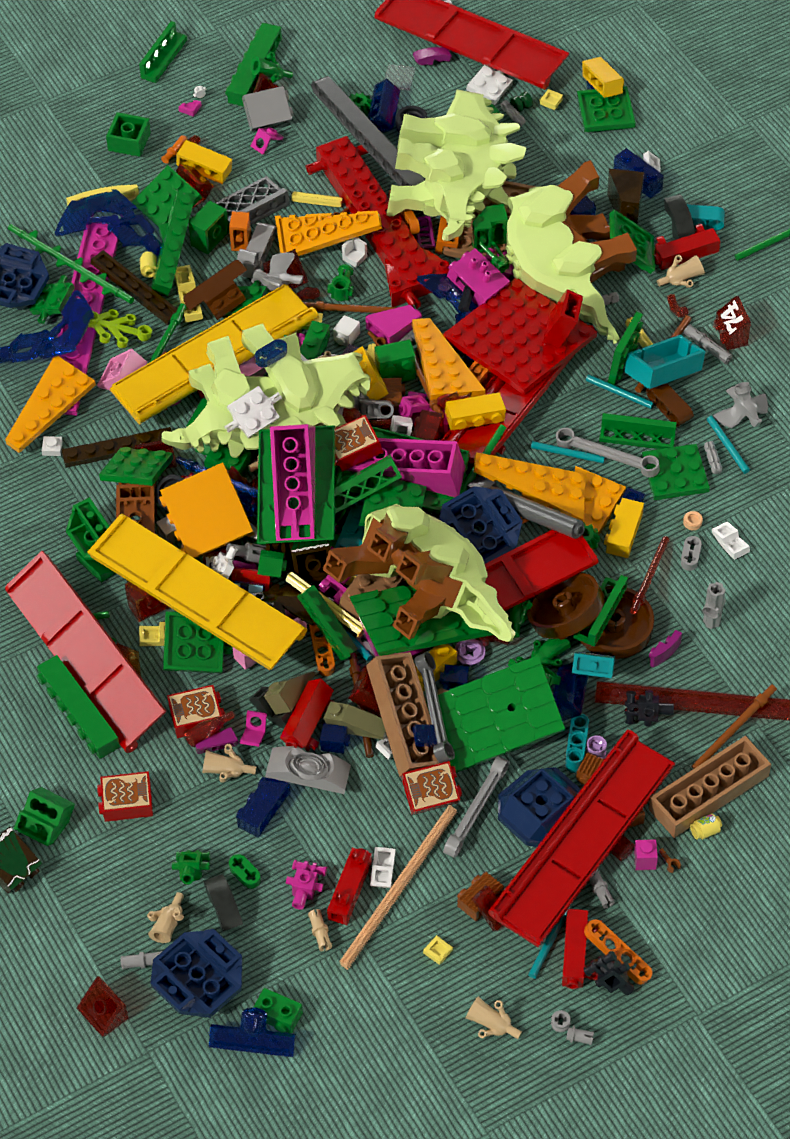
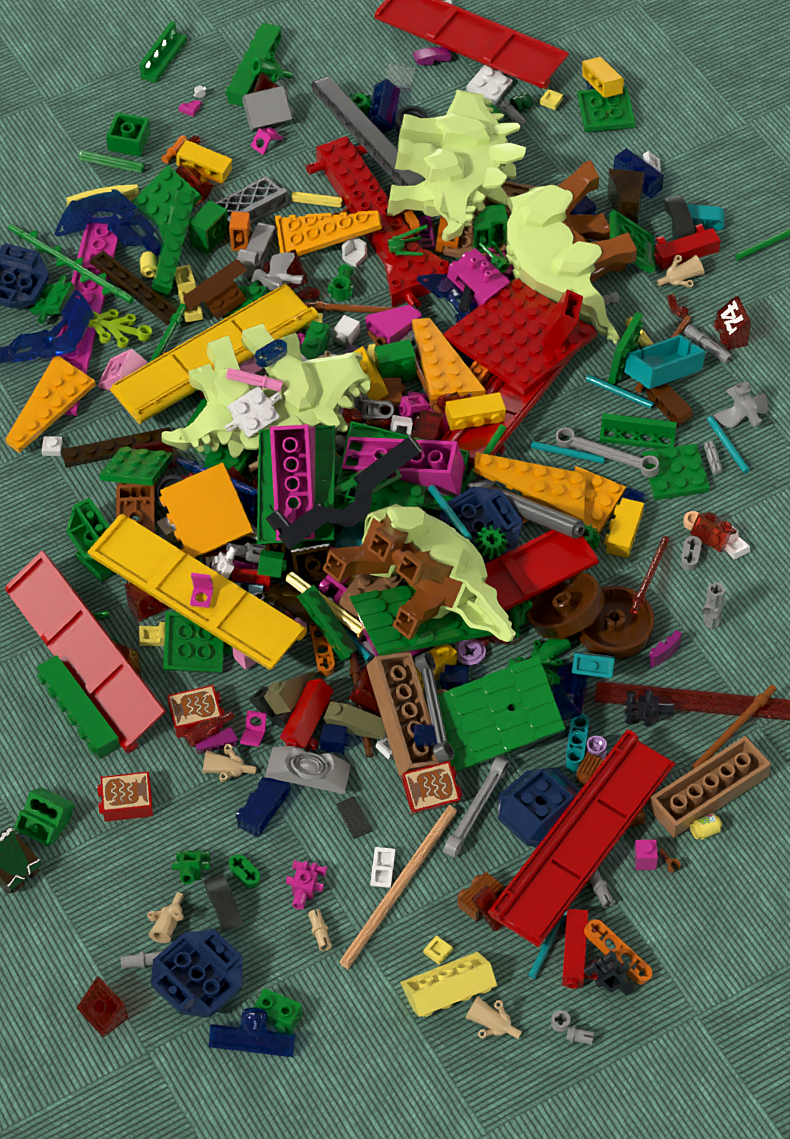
(111, 161): none -> green axle
(202, 584): none -> dark pink bracket
(253, 379): none -> bright pink axle
(349, 886): red brick -> none
(353, 817): none -> clear smoke tile
(355, 443): brick -> none
(355, 512): none -> black beam
(396, 244): none -> green plant
(449, 512): none -> teal bar
(449, 984): none -> light yellow slope
(497, 539): none -> green gear
(607, 611): green fence -> none
(622, 848): clear red tile -> none
(712, 530): none -> clear red bracket

